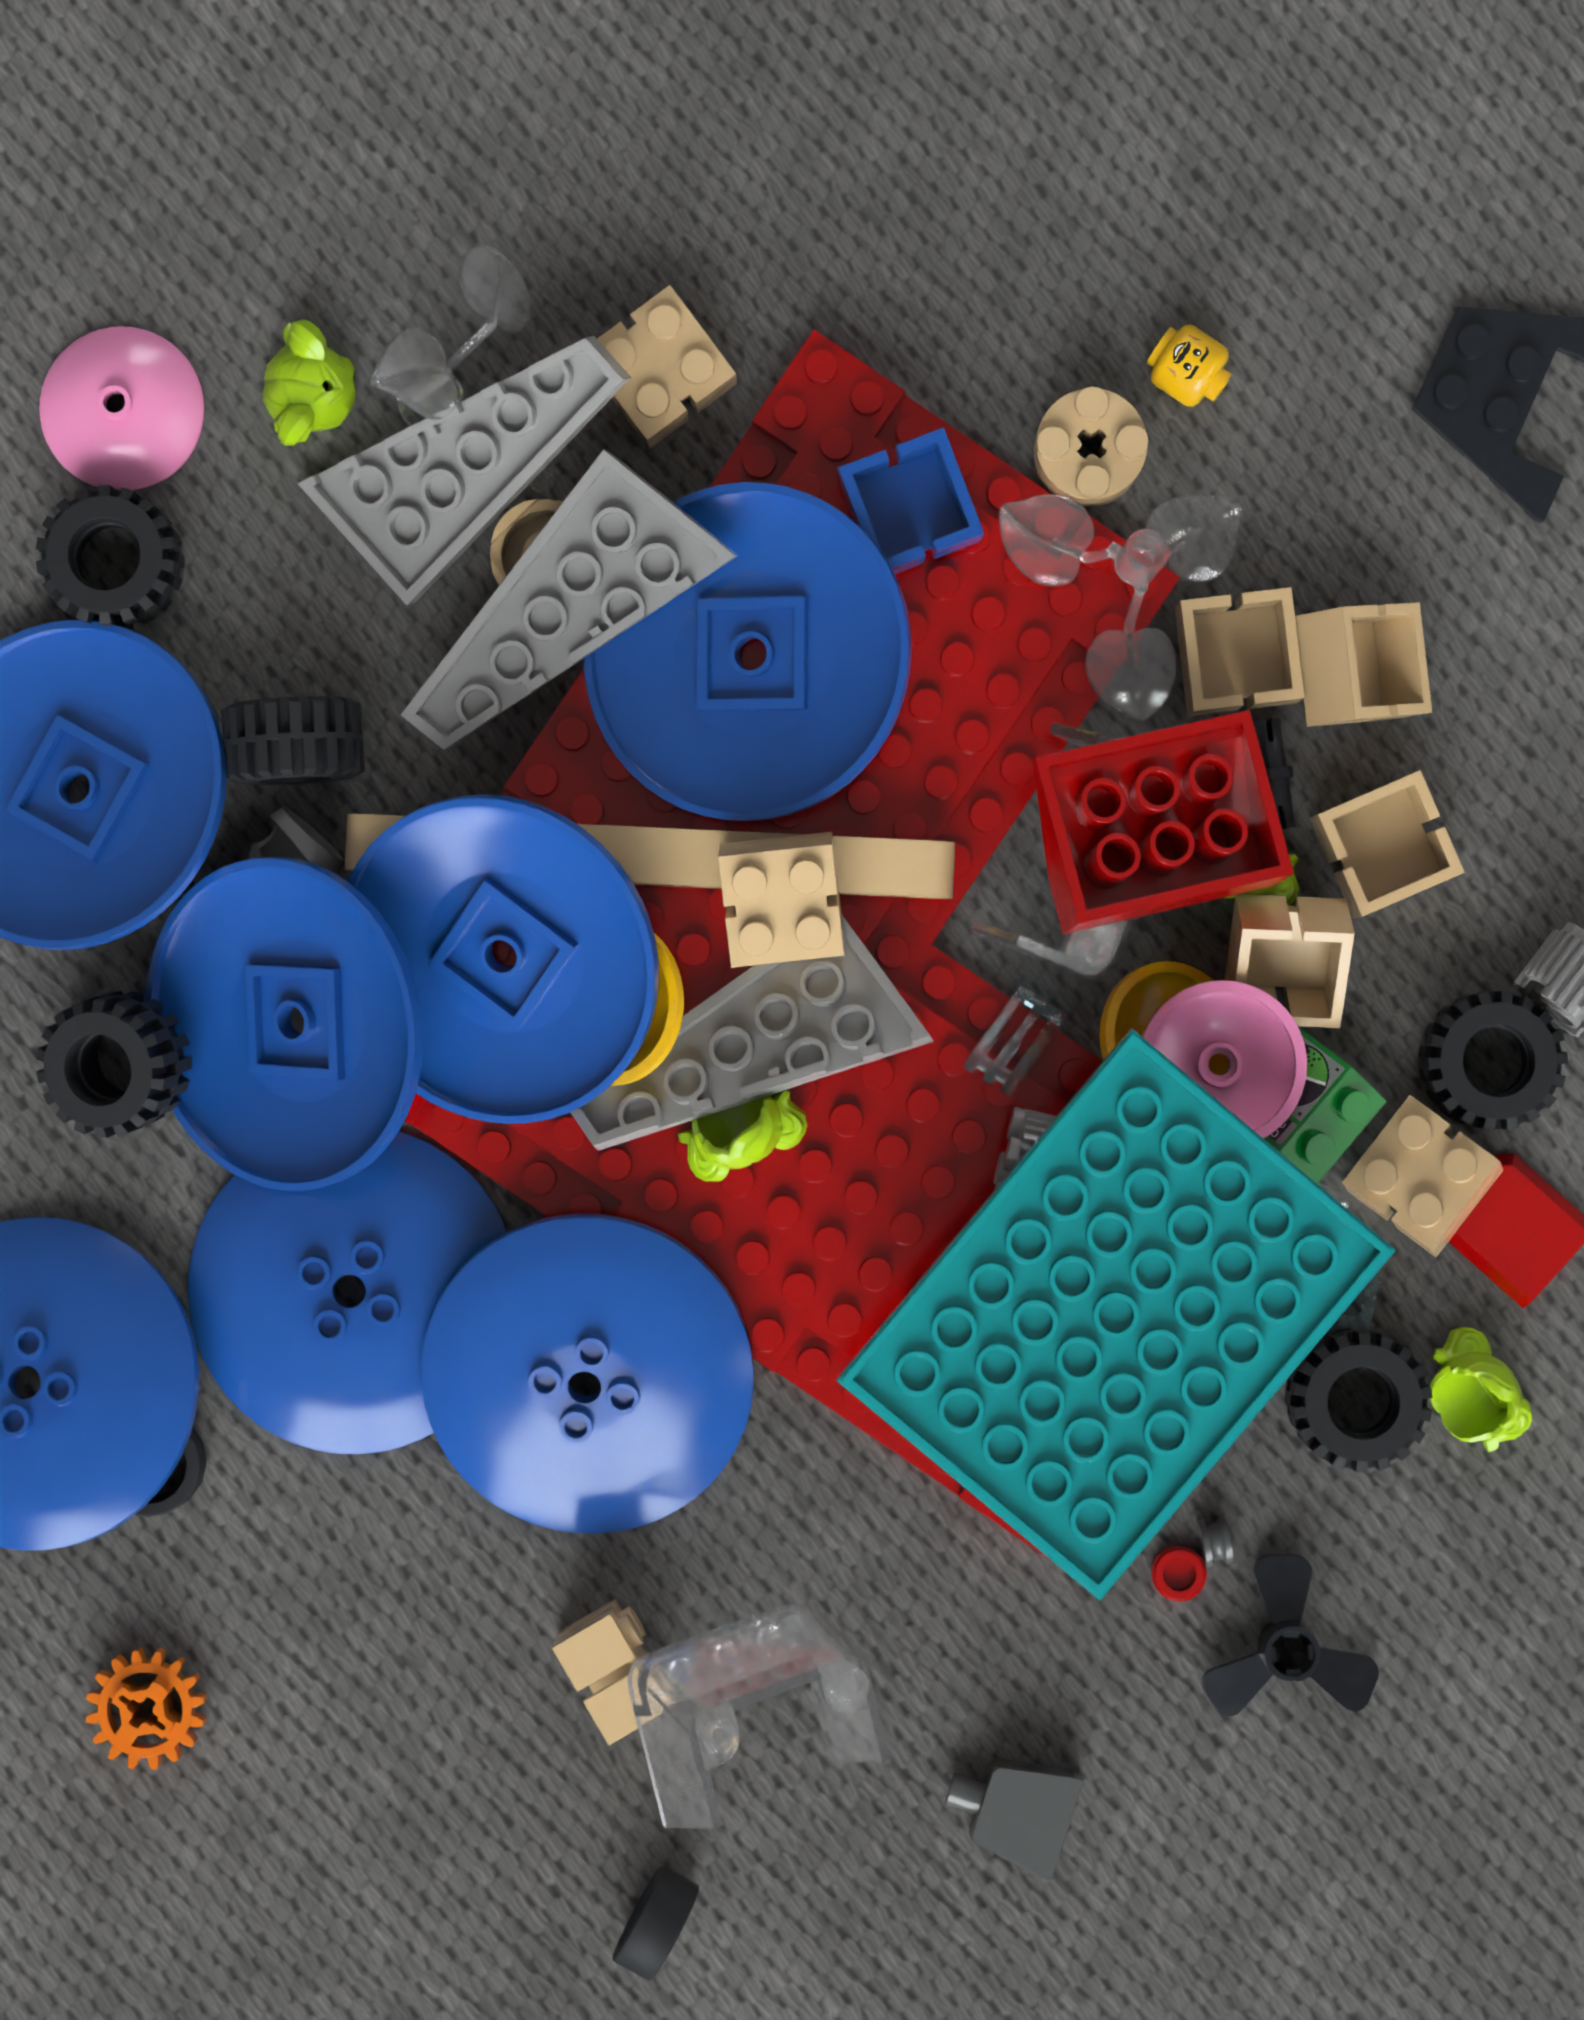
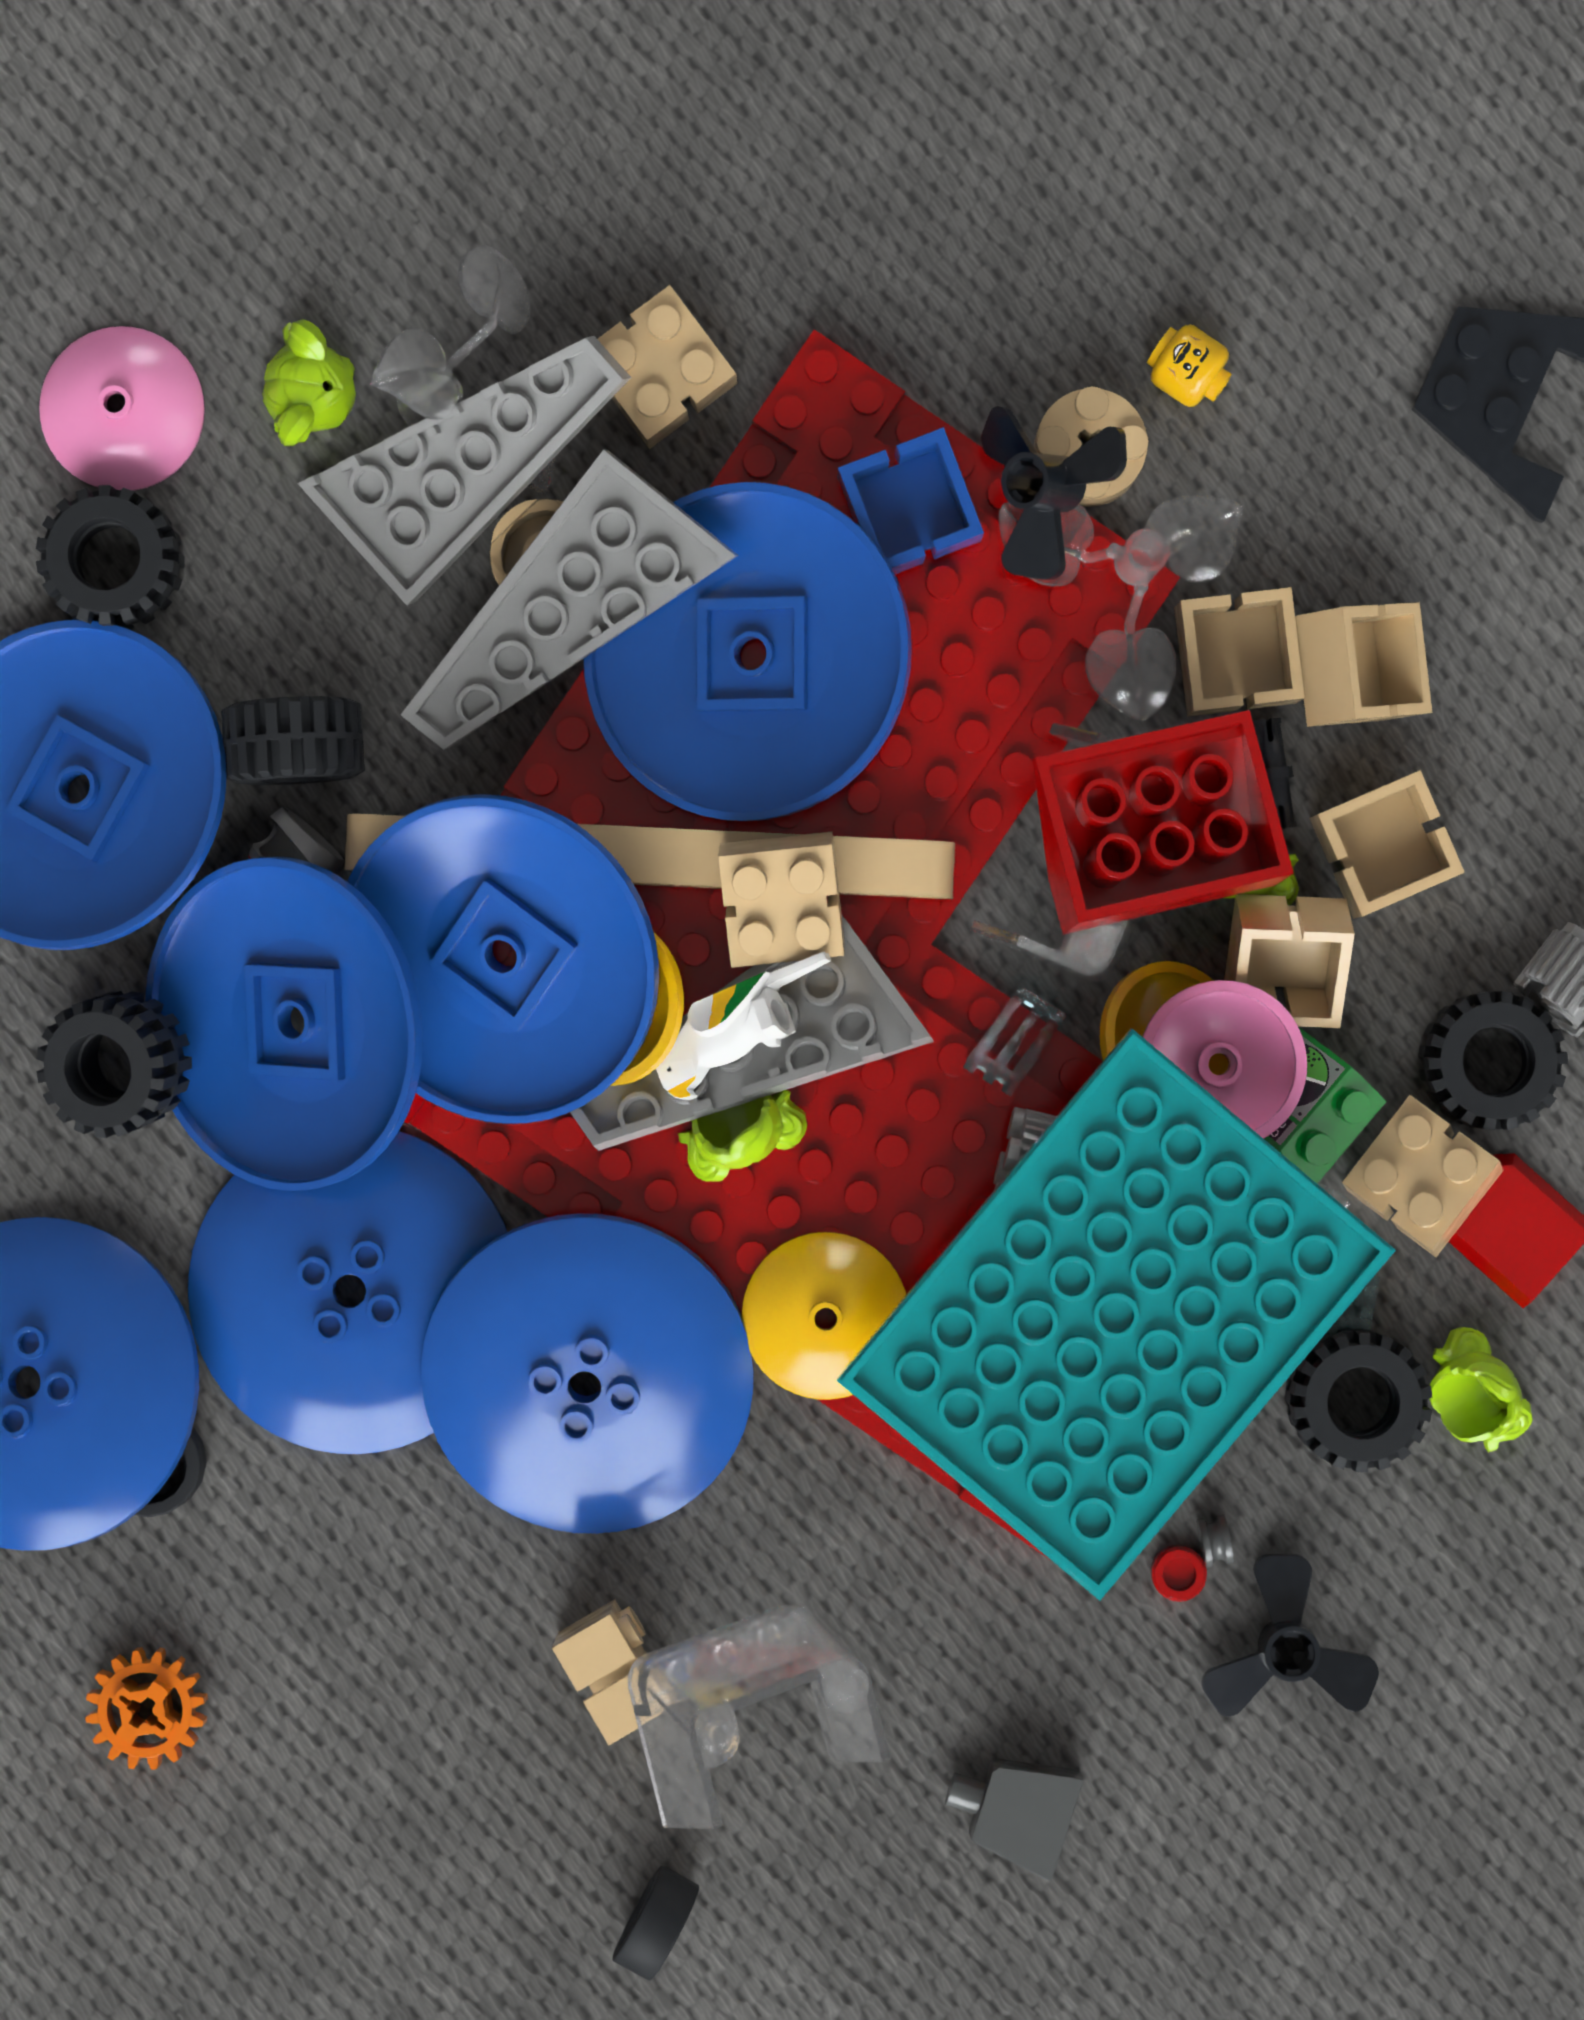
(731, 1025): none -> white animal
(798, 1282): none -> yellow dish
(1045, 488): none -> black piece

